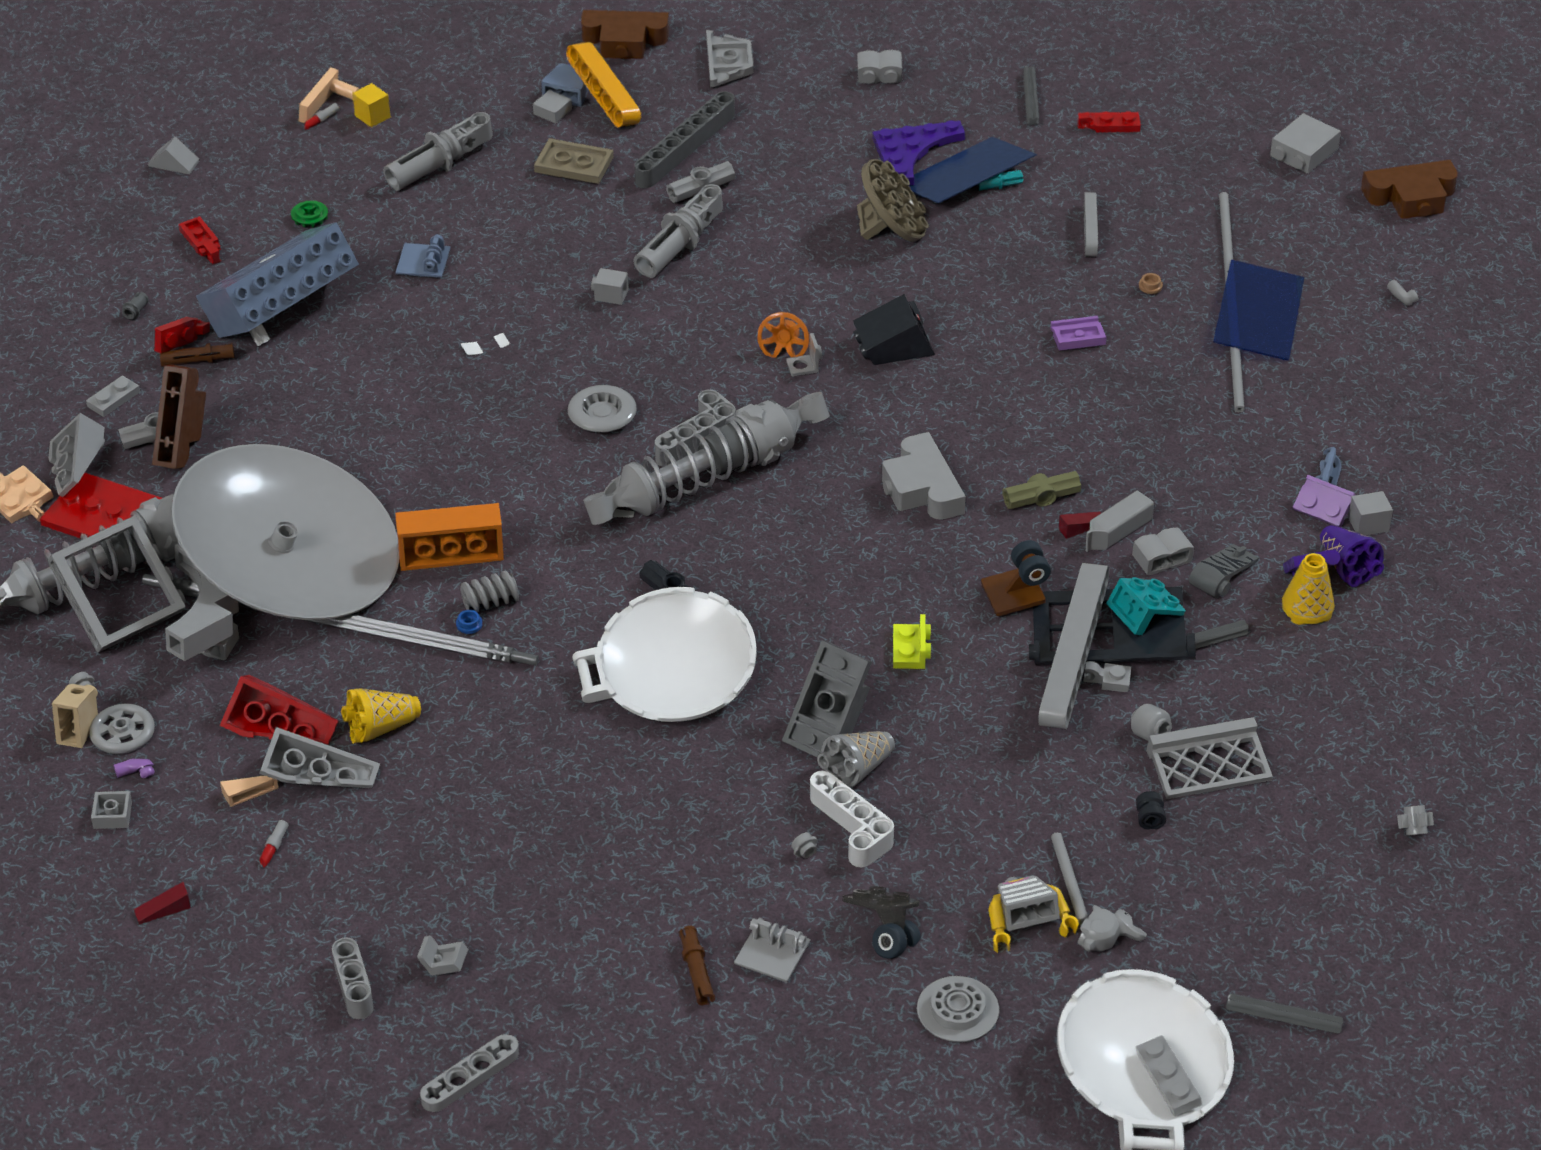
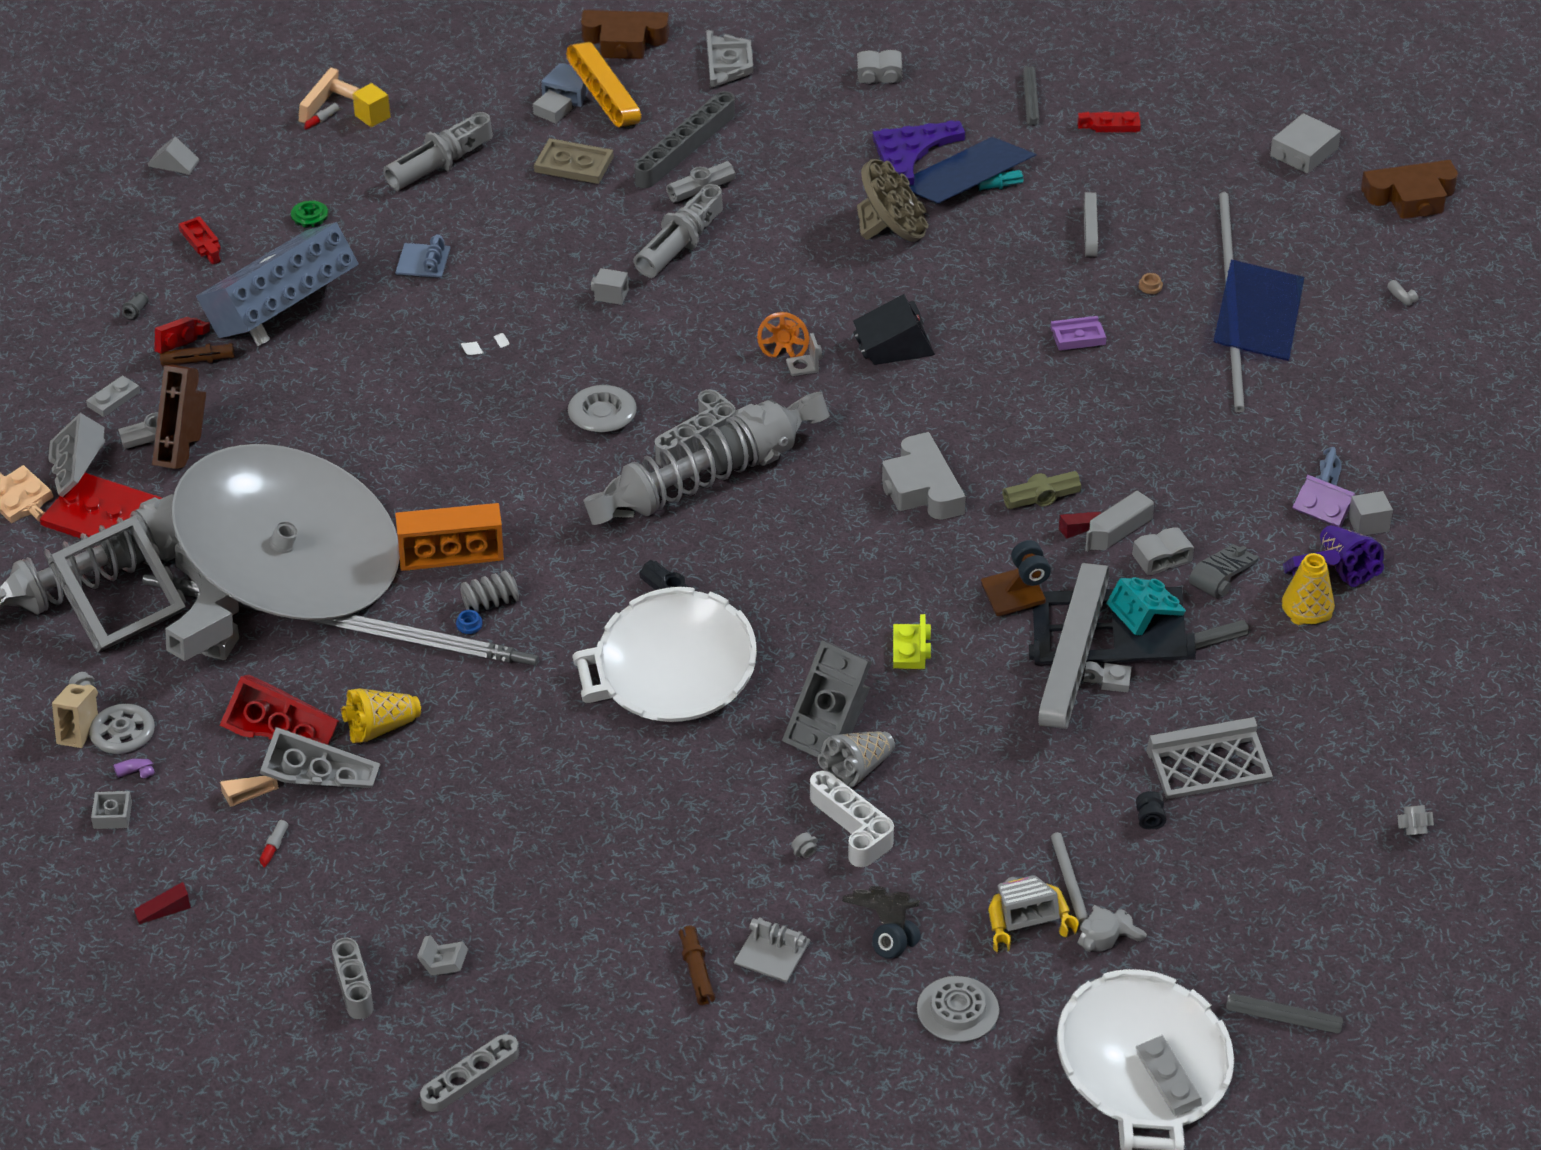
(1150, 721): light grey head -> none

